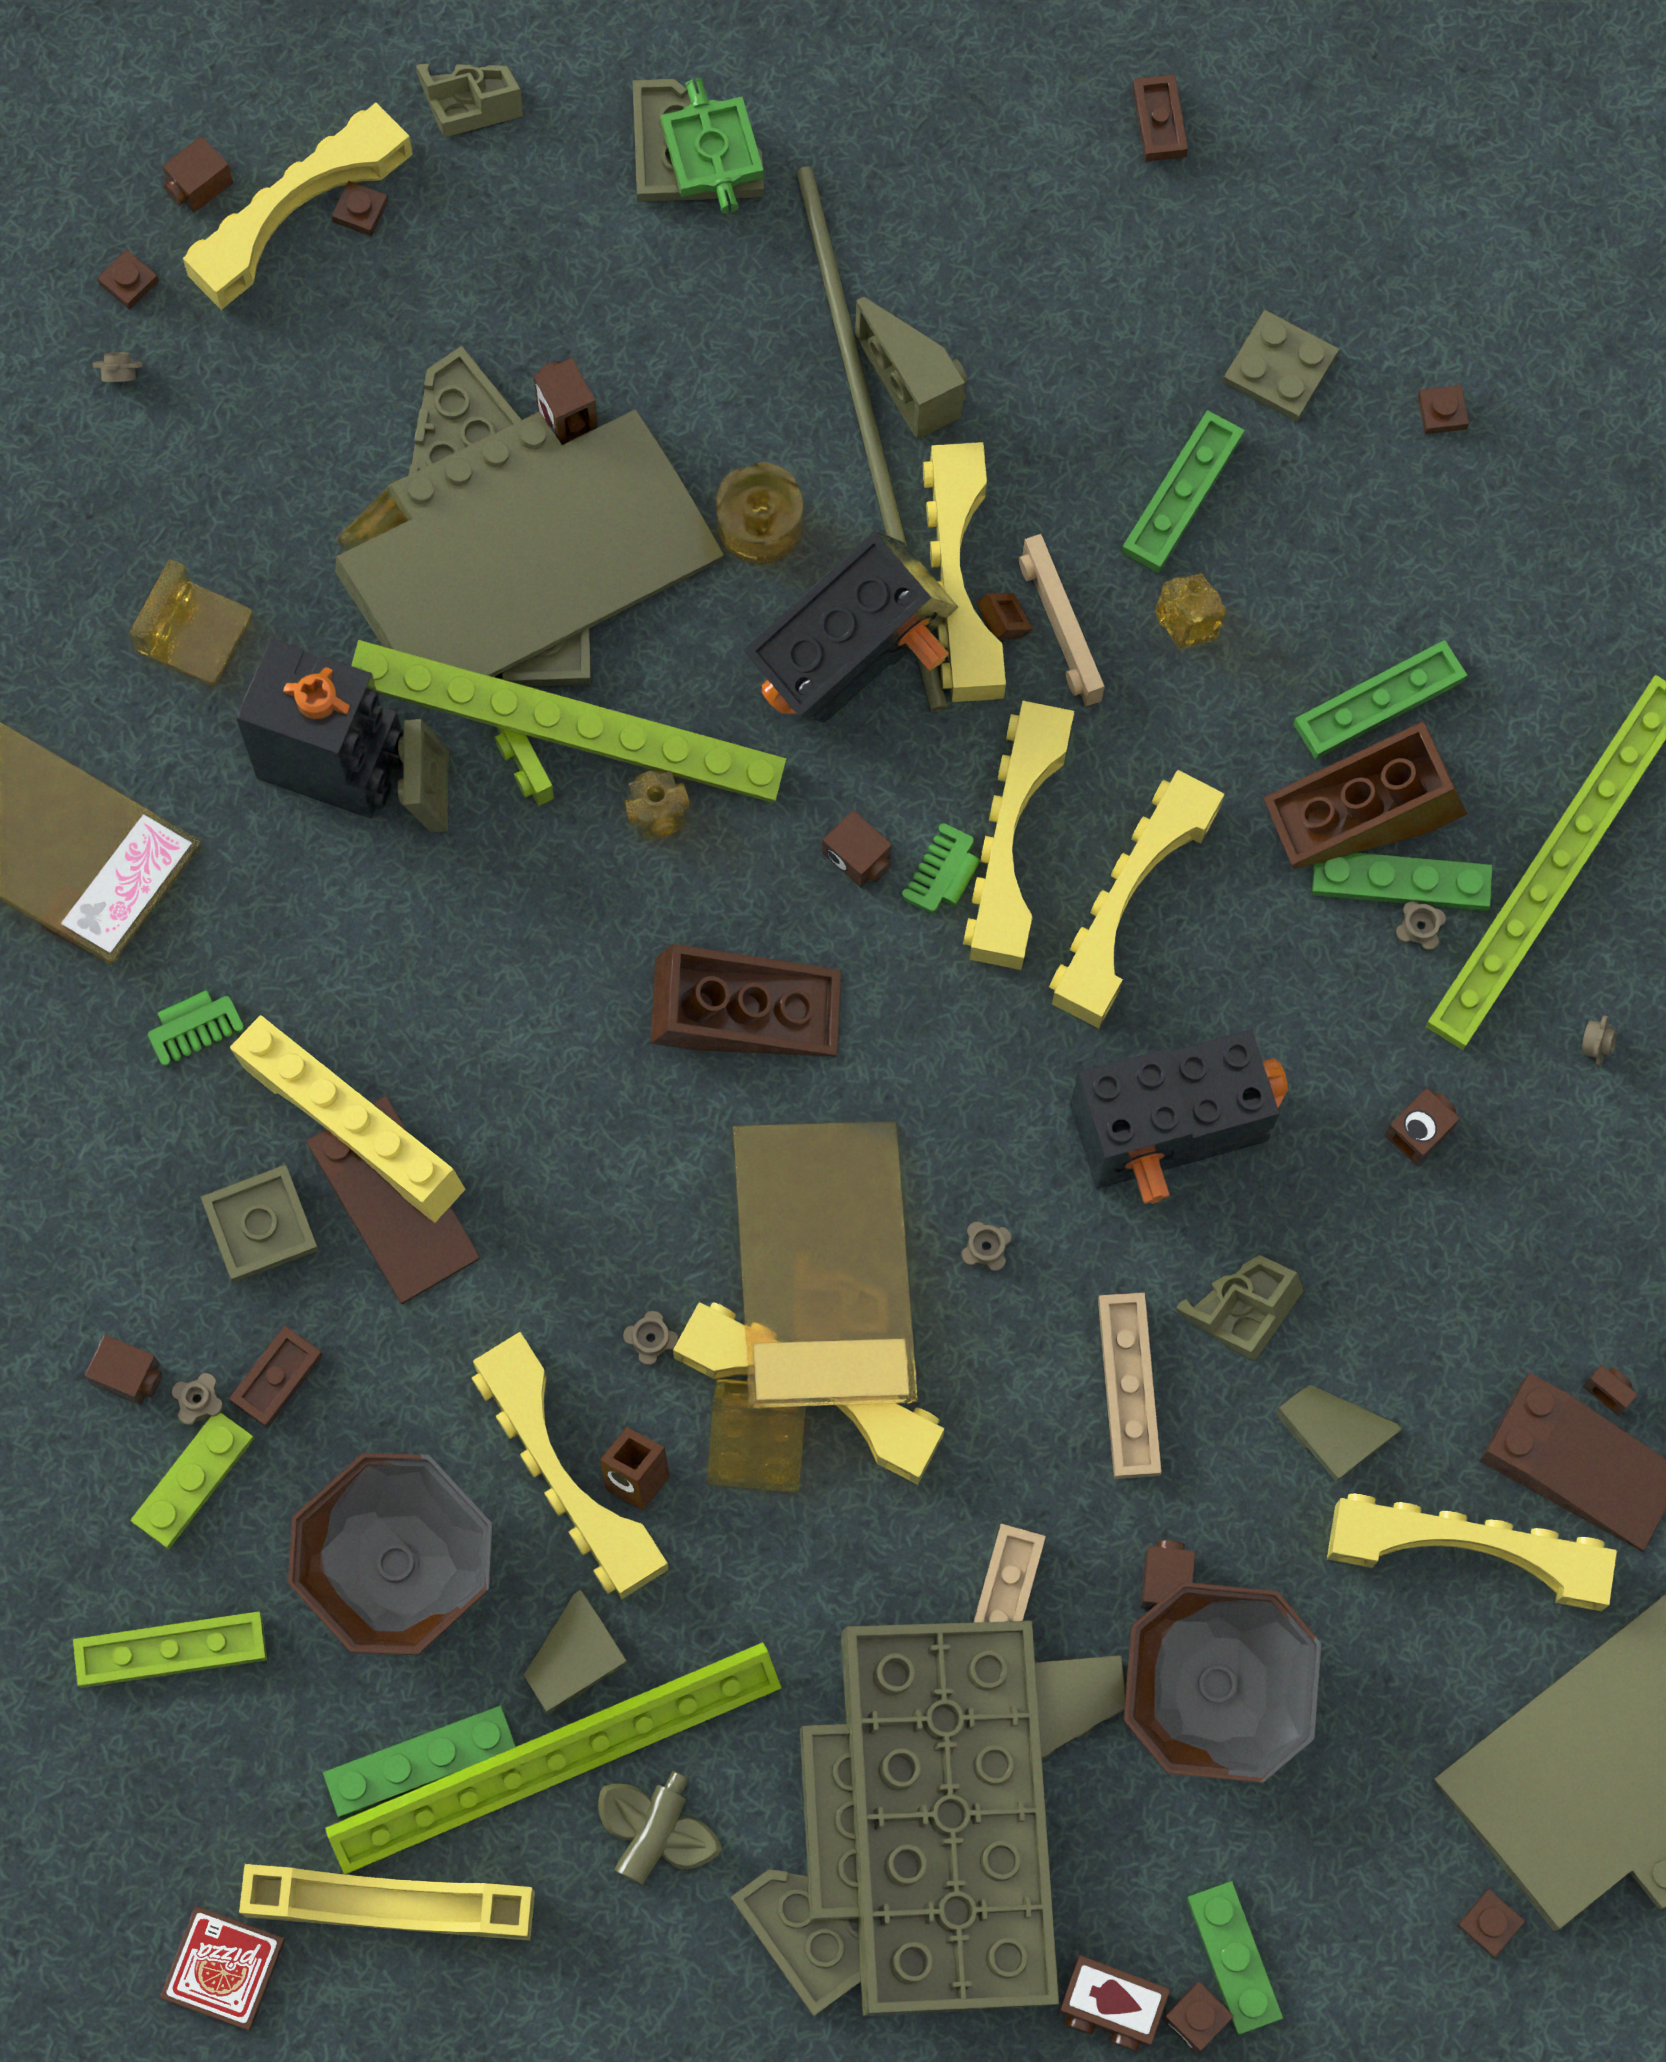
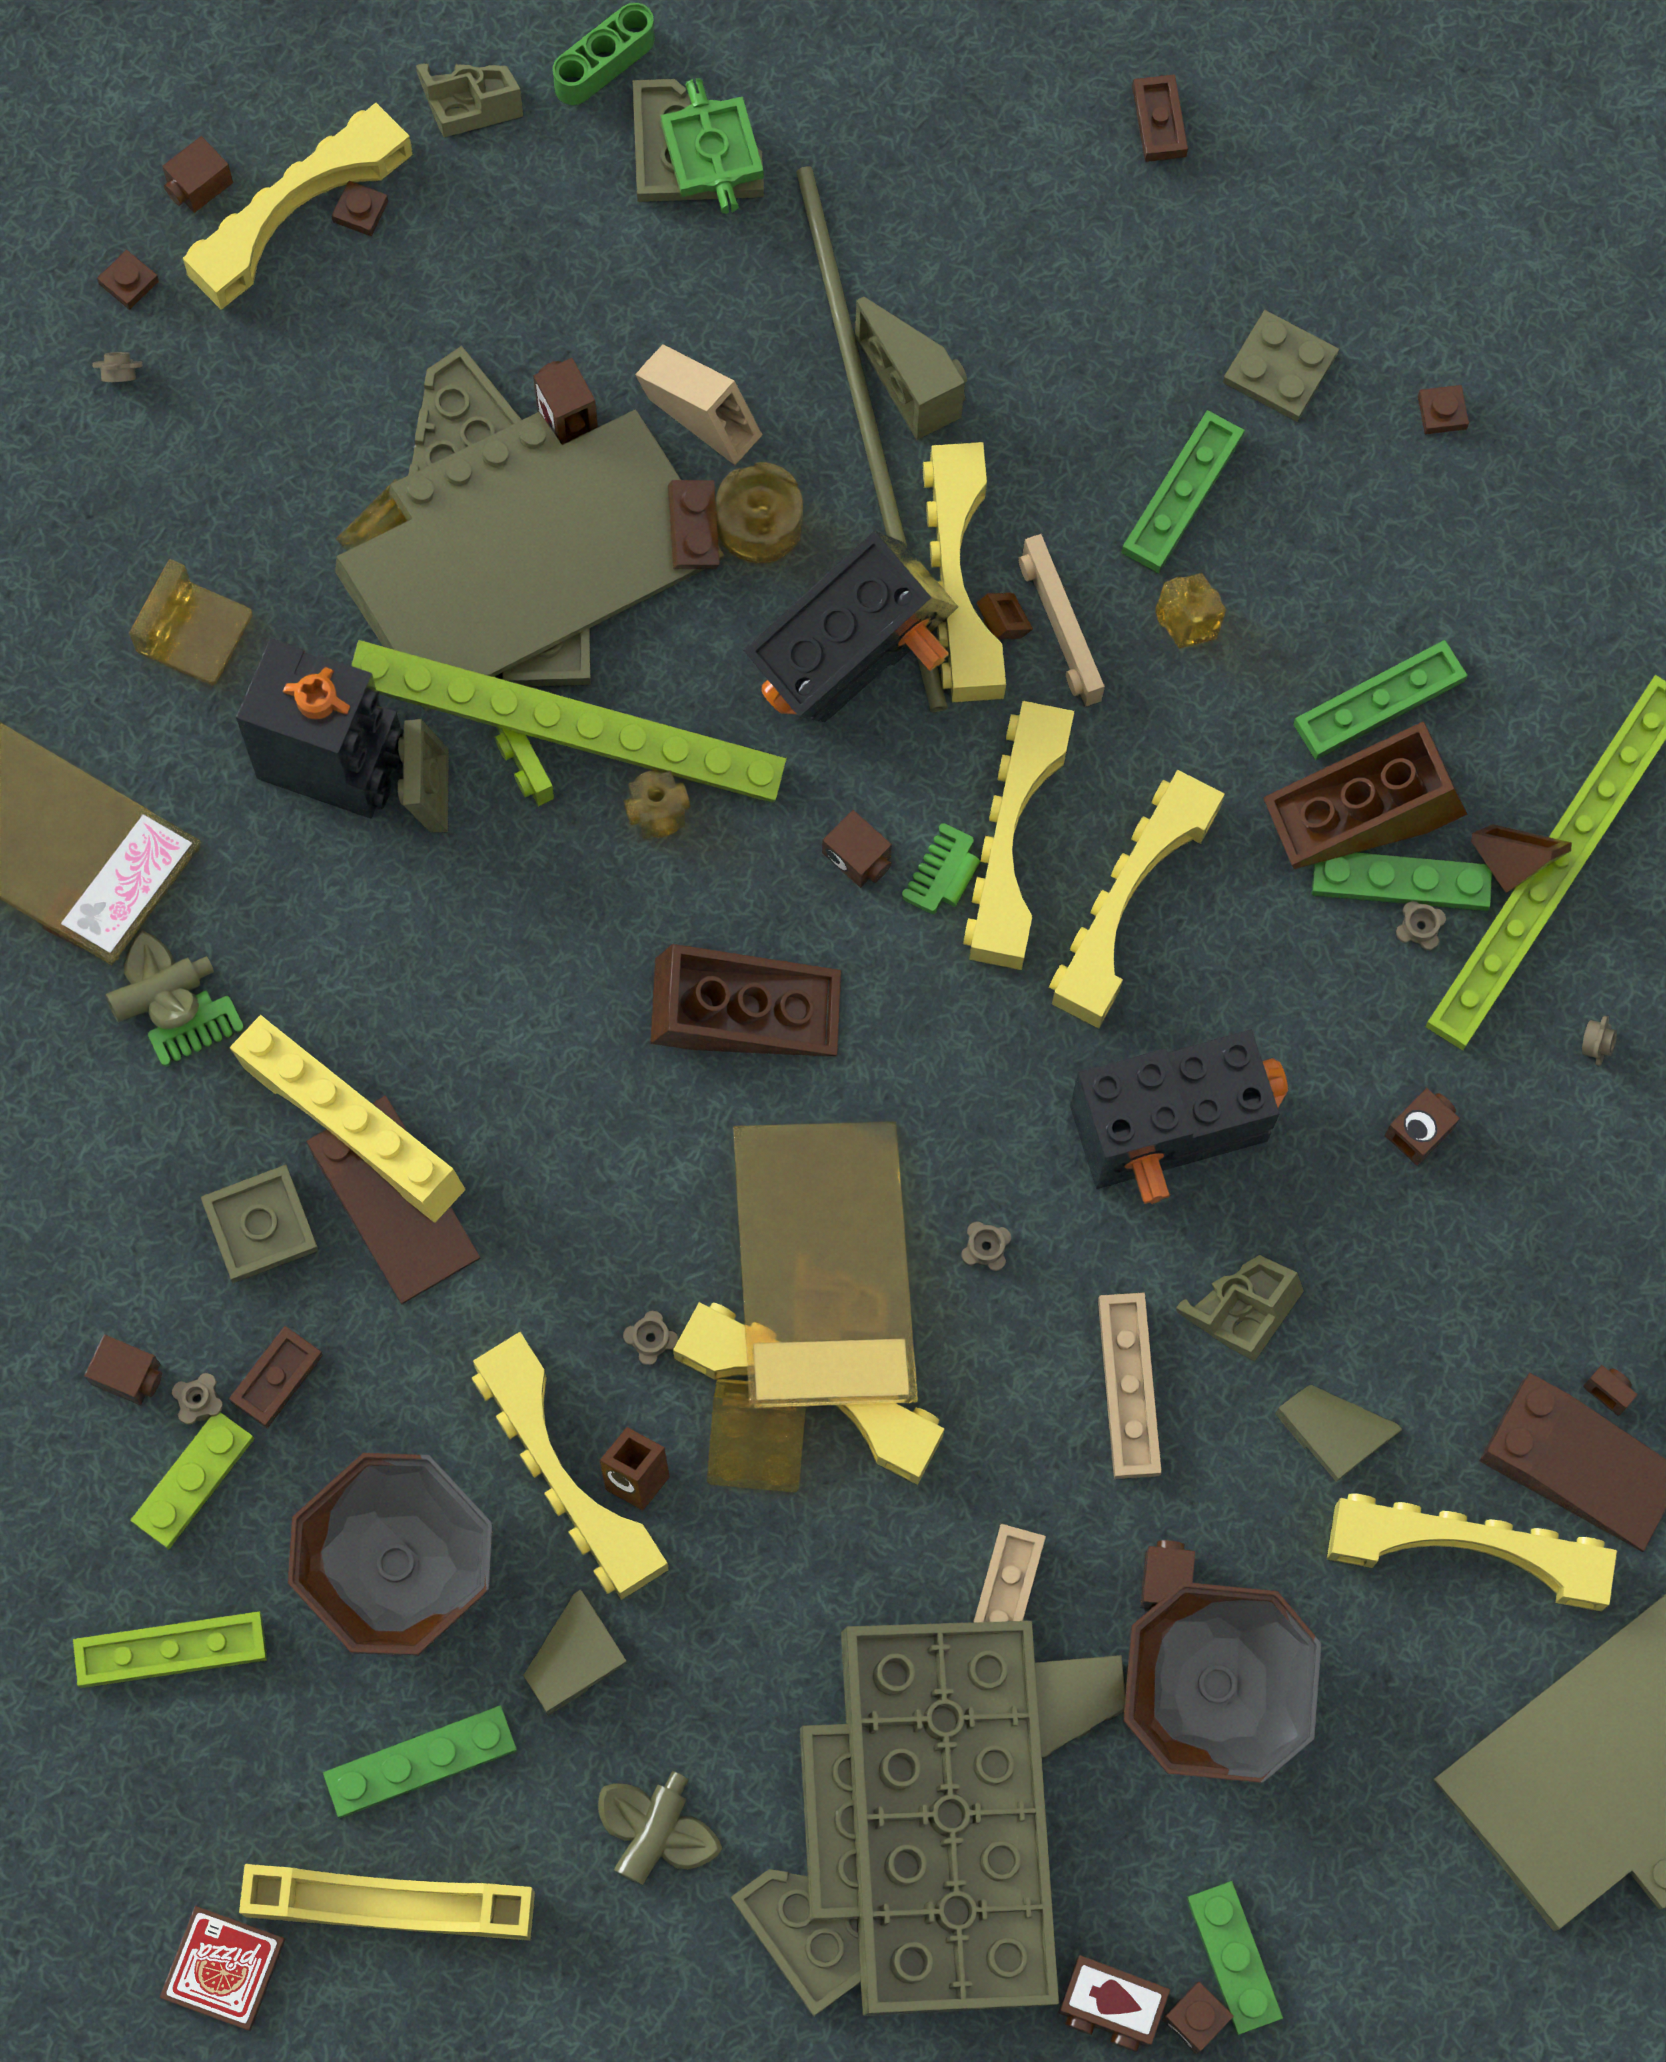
(158, 984): none -> olive plant
(553, 1758): lime plate -> none
(609, 37): none -> bright green beam
(693, 524): none -> reddish brown plate
(700, 401): none -> tan slope
(1490, 1923): reddish brown plate -> none
(1516, 854): none -> reddish brown slope

